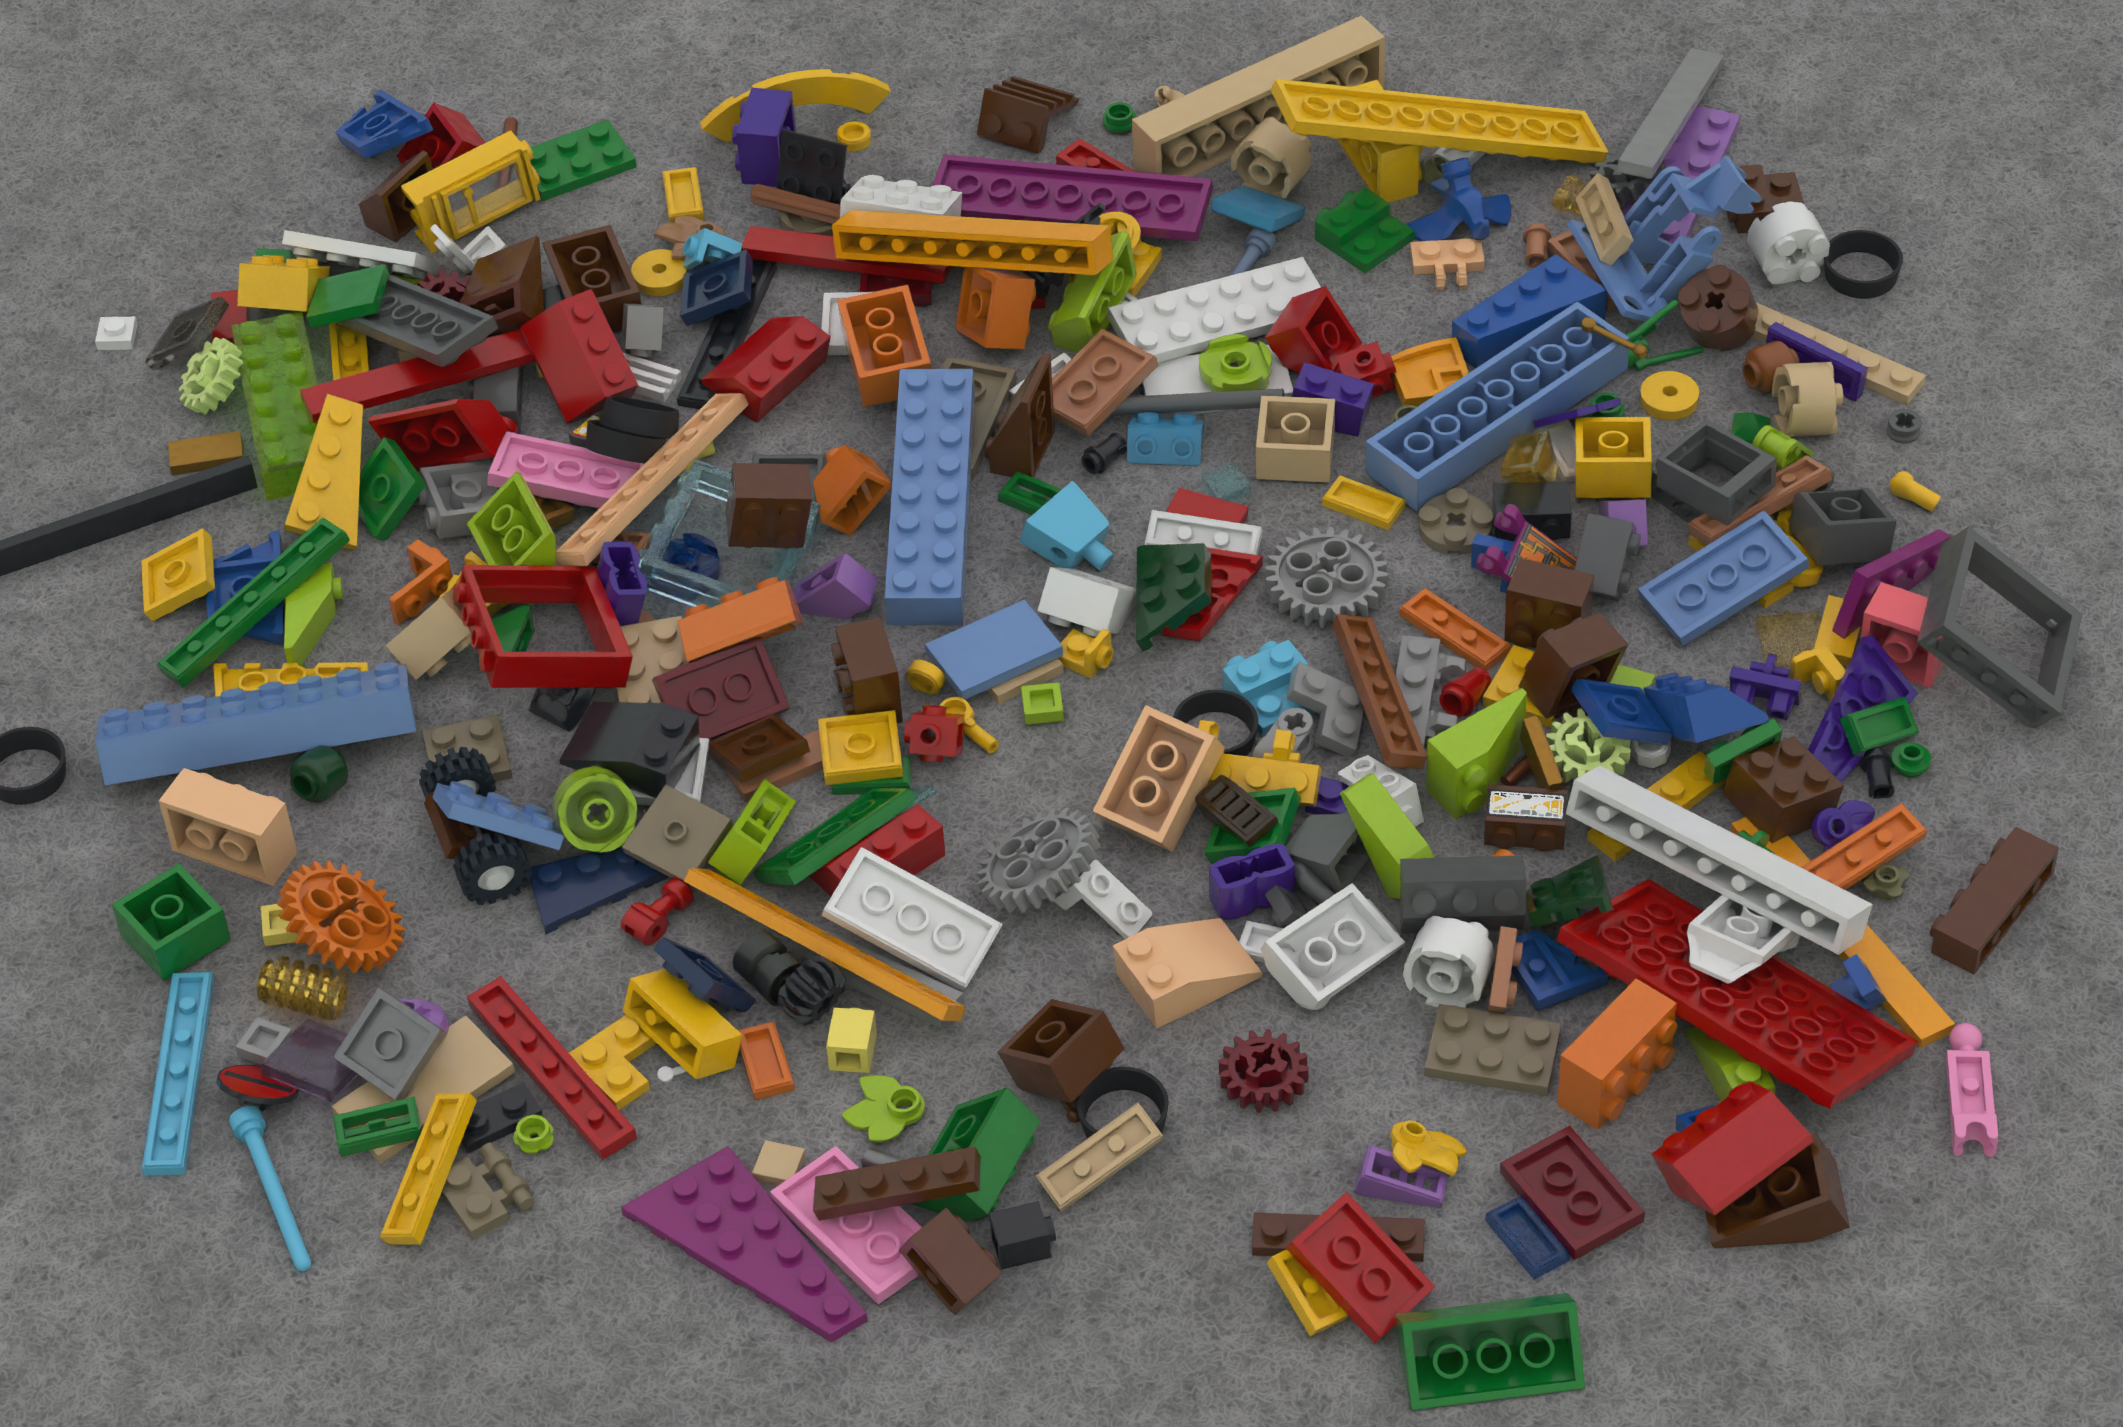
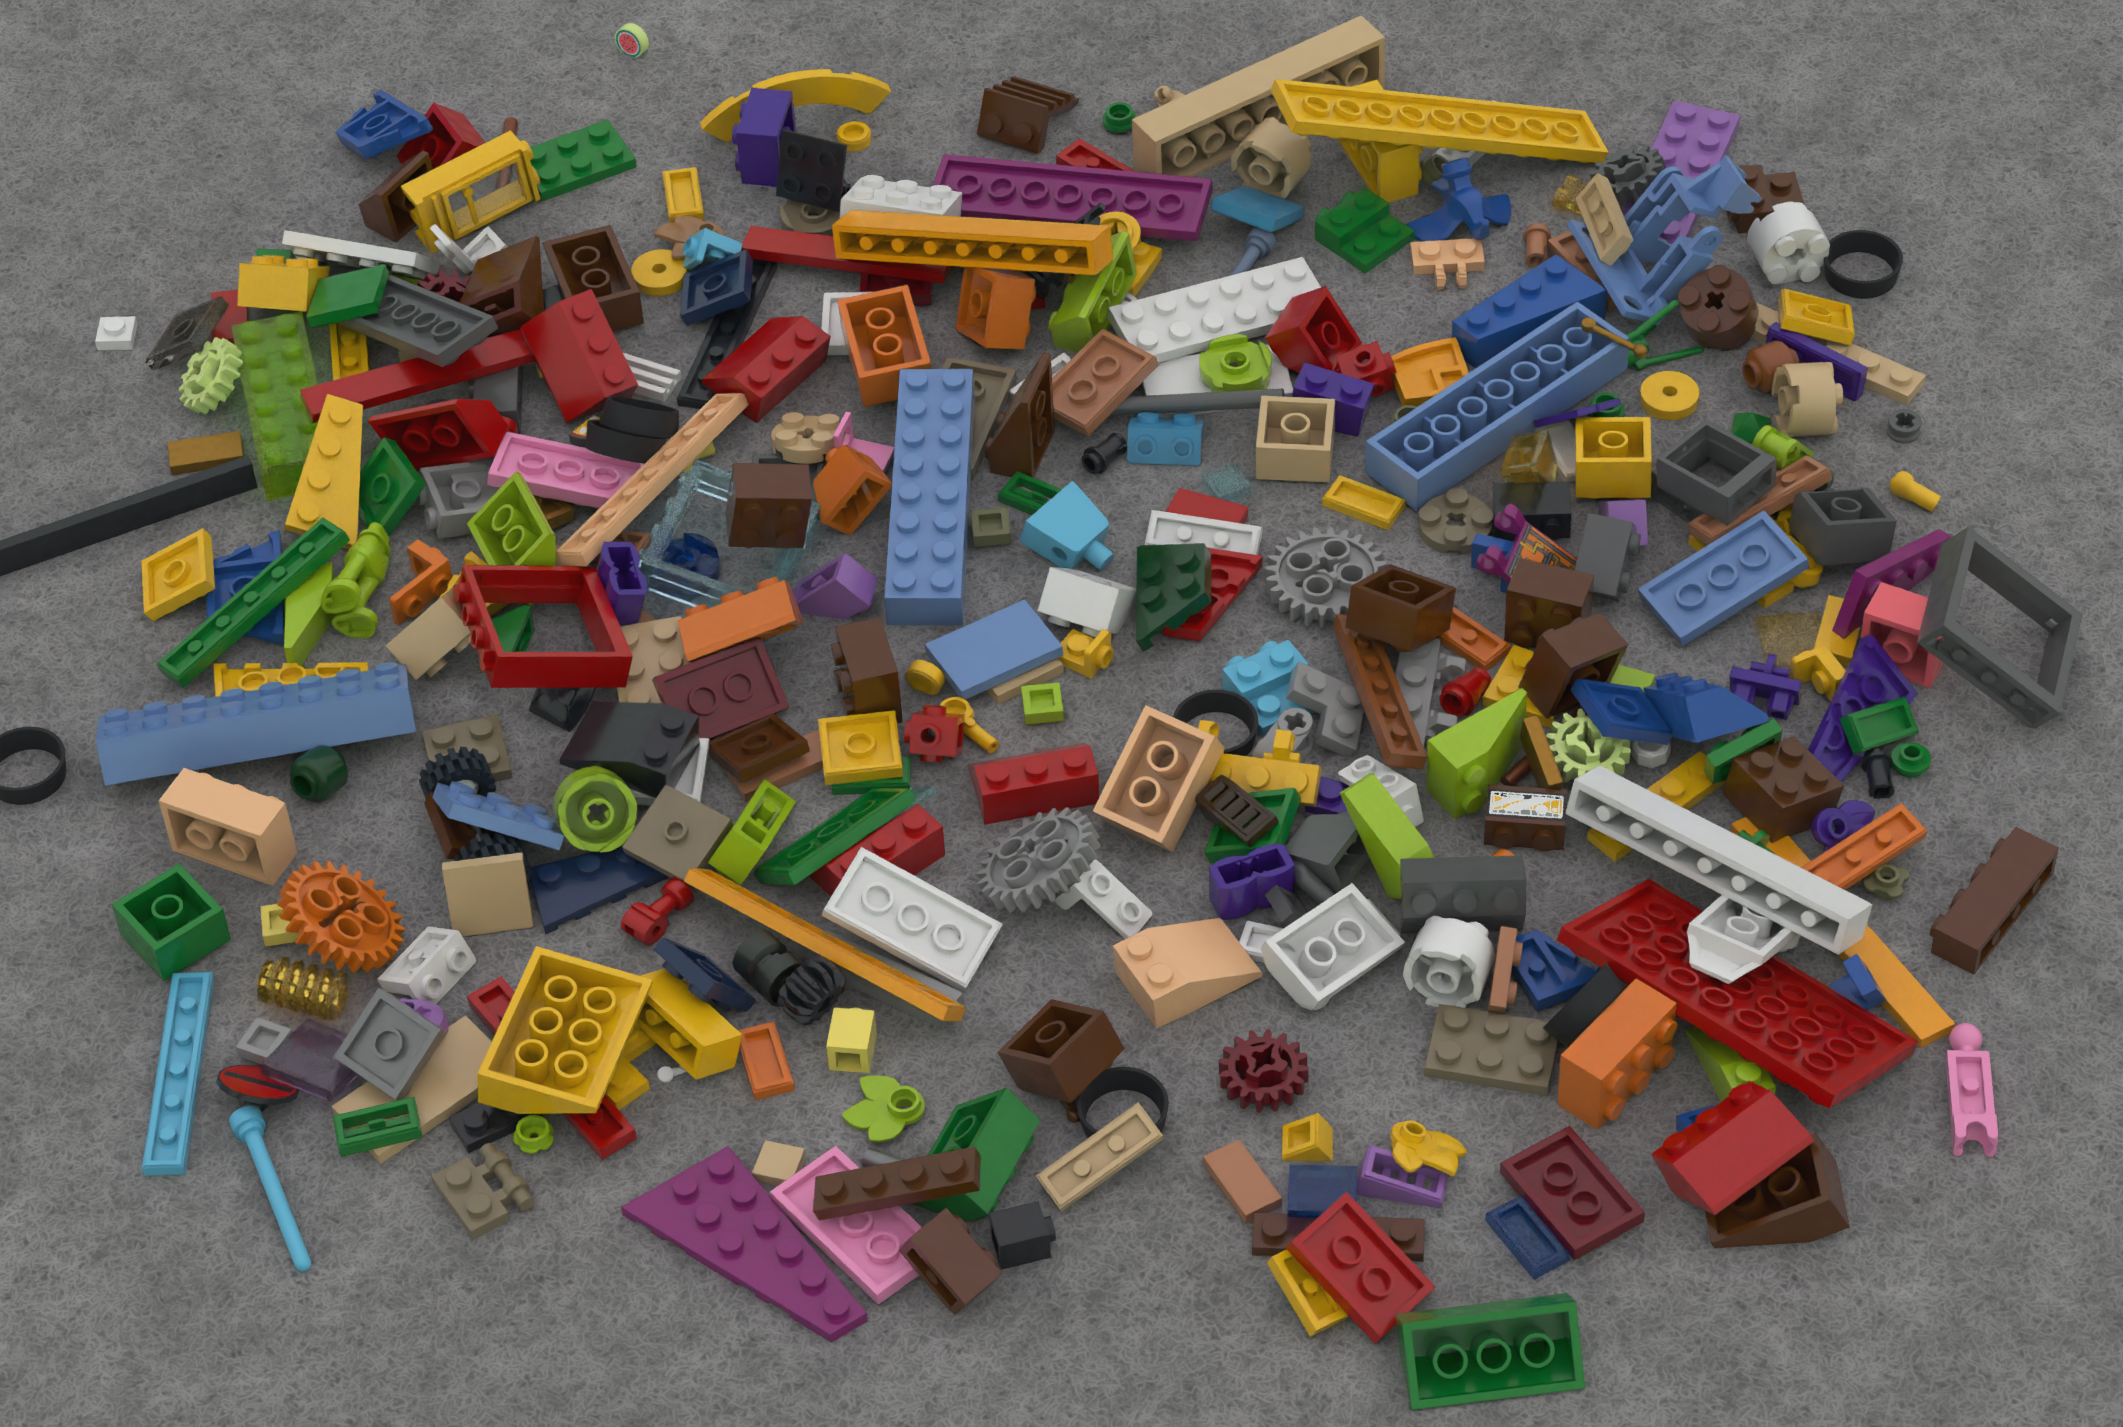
(350, 591): none -> lime piece
(428, 1169): yellow tile -> none
(429, 965): none -> white bracket
(488, 894): none -> tan tile
(561, 1036): none -> yellow slope
(631, 40): none -> tile
(642, 329): light grey brick -> none
(795, 203): dark orange axle -> none
(804, 437): none -> tan plate
(878, 452): none -> bright pink bracket
(990, 527): none -> olive plate
(1035, 783): none -> red slope
(1242, 1180): none -> nougat tile
(1307, 1139): none -> yellow slope
(1317, 1187): none -> clear blue piece
(1400, 608): none -> reddish brown brick
(1568, 893): dark green wing -> none
(1584, 1005): none -> black tyre
(1670, 113): light grey tile -> none
(1816, 316): none -> yellow tile

